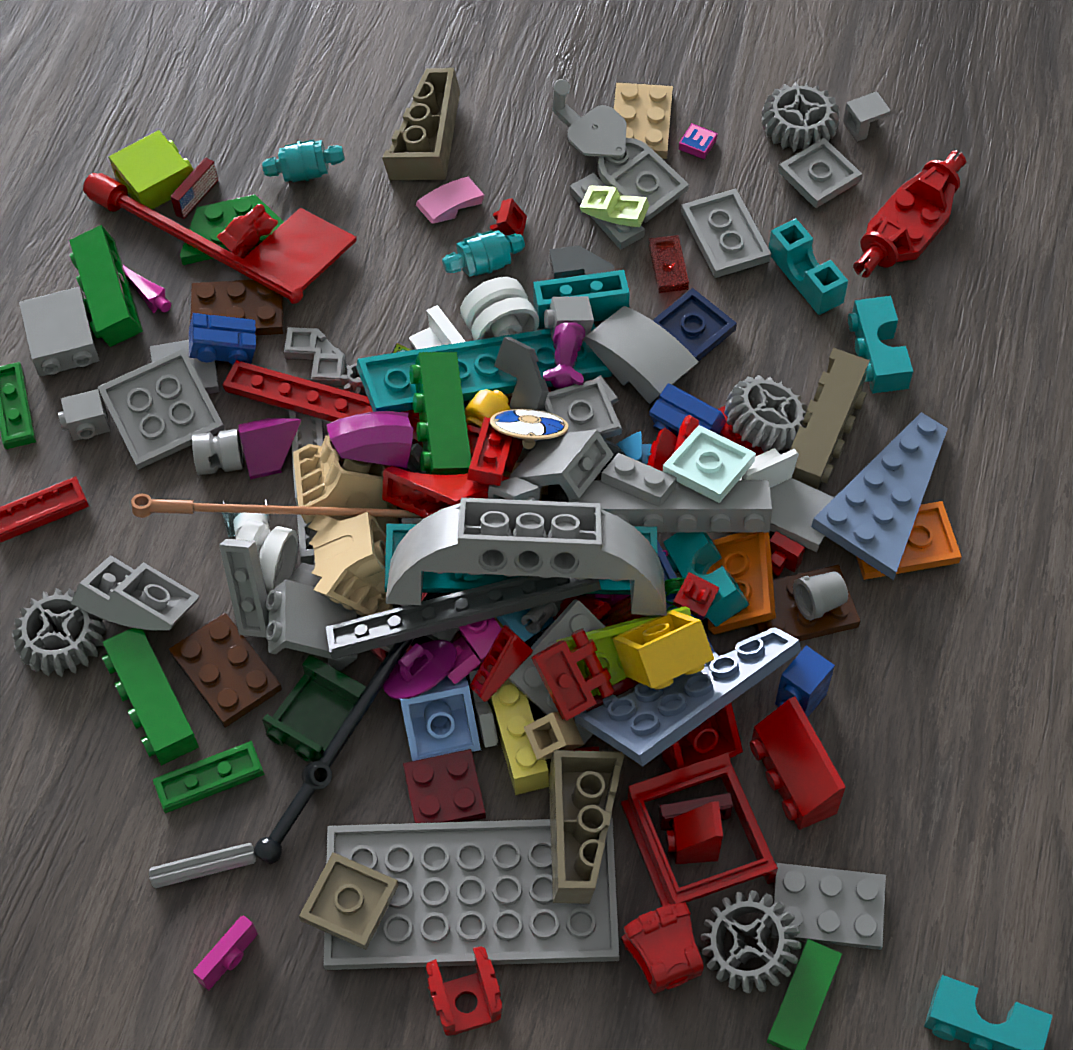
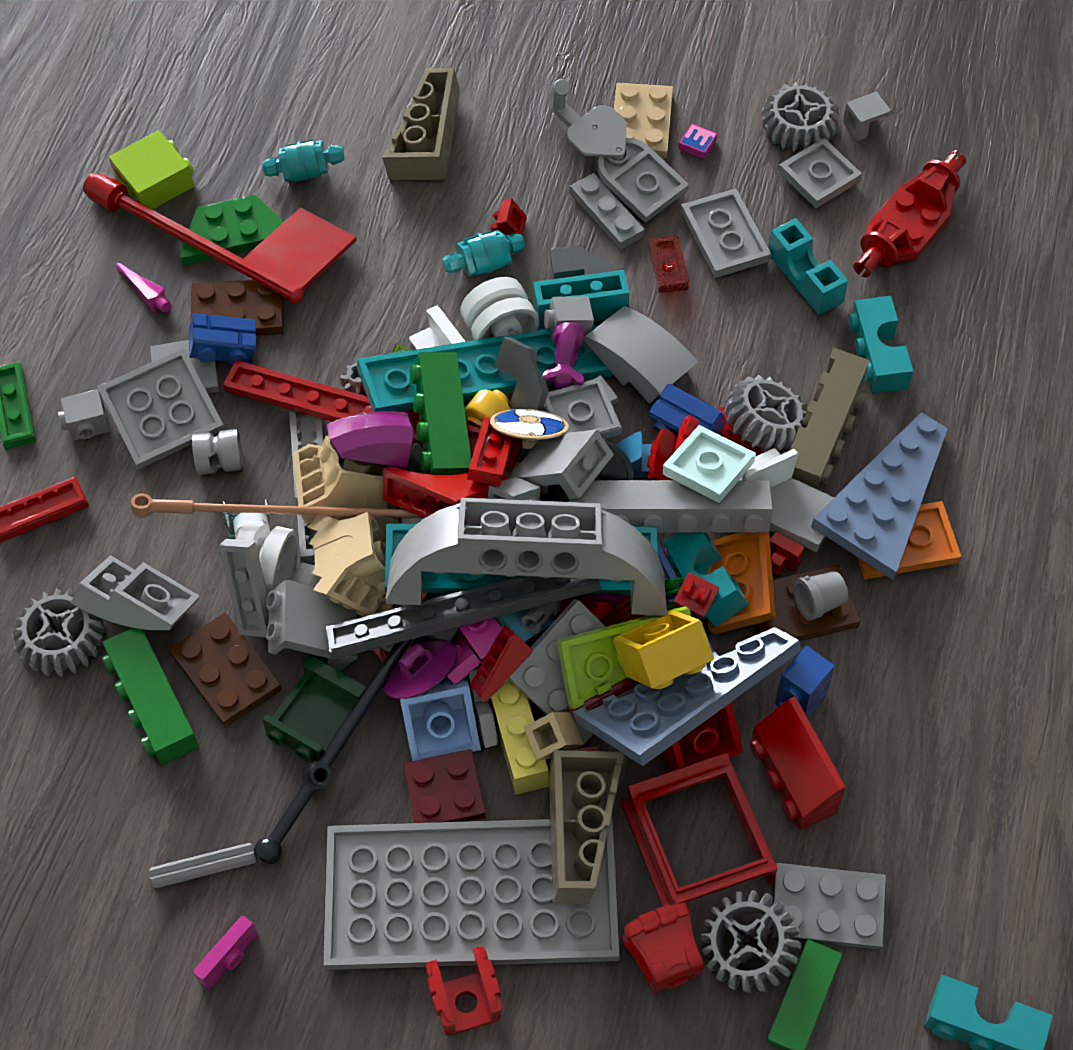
(58, 332): light grey panel -> none
(105, 286): green brick -> none
(194, 188): tile -> none
(208, 777): green tile -> none
(246, 230): red animal -> none
(267, 444): magenta slope -> none
(312, 344): light grey tile -> none
(349, 900): dark tan plate -> none
(445, 200): bright pink slope -> none
(564, 679): red plate -> none
(609, 206): yellowish green slope -> none
(638, 479): light grey plate -> none
(669, 811): dark red tile -> none
(696, 323): dark blue plate -> none
(696, 835): red slope -> none

